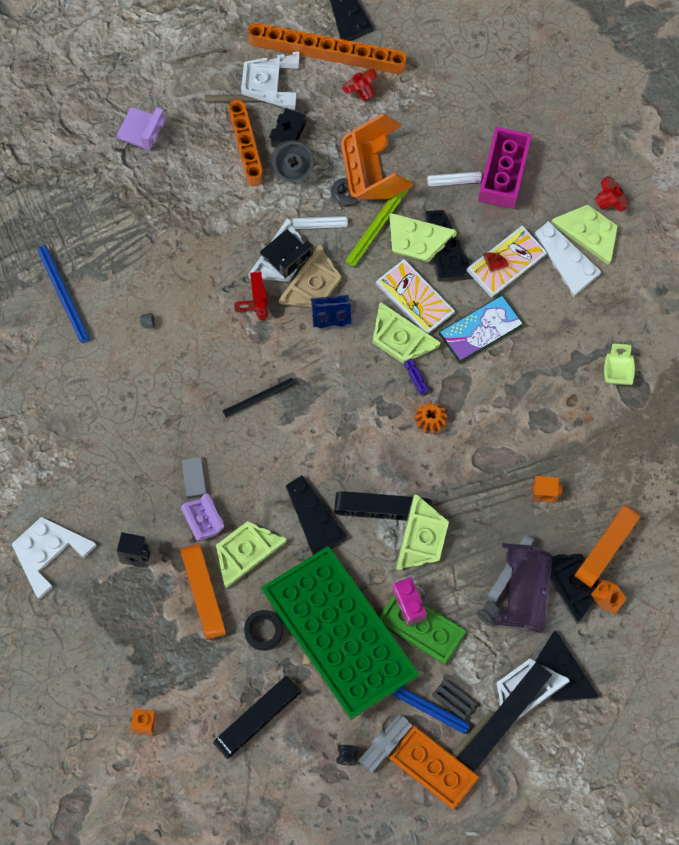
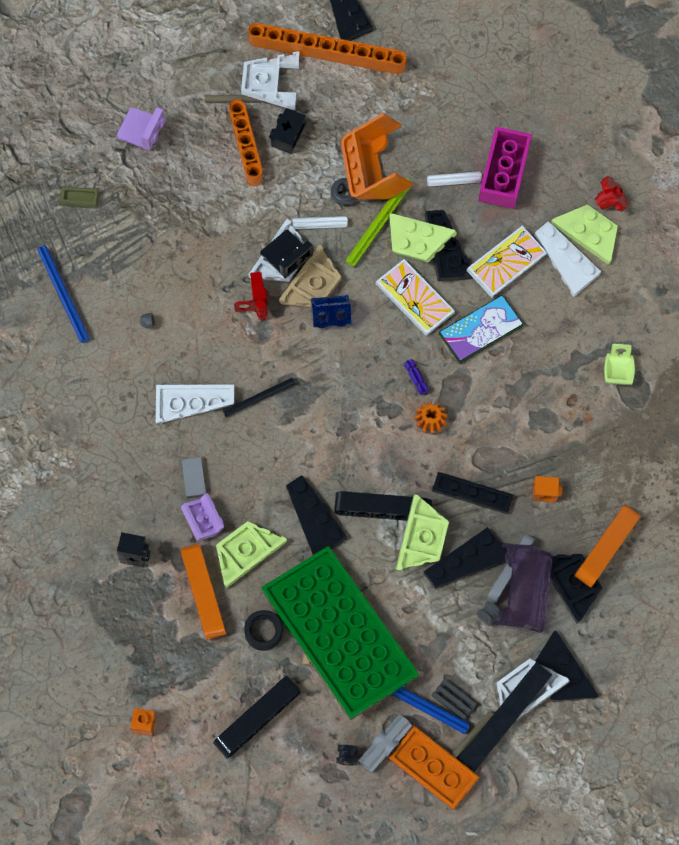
(41, 545): white wing -> none
(79, 197): none -> olive tile
(188, 400): none -> white wing
(300, 168): dark grey wheel -> none
(361, 84): red plant -> none
(400, 336): yellowish green wing -> none
(409, 601): dark pink brick -> none
(433, 636): bright green tile -> none
(472, 493): none -> black tile
(475, 555): none -> black wing
(495, 261): clear red tile -> none
(608, 596): orange brick -> none

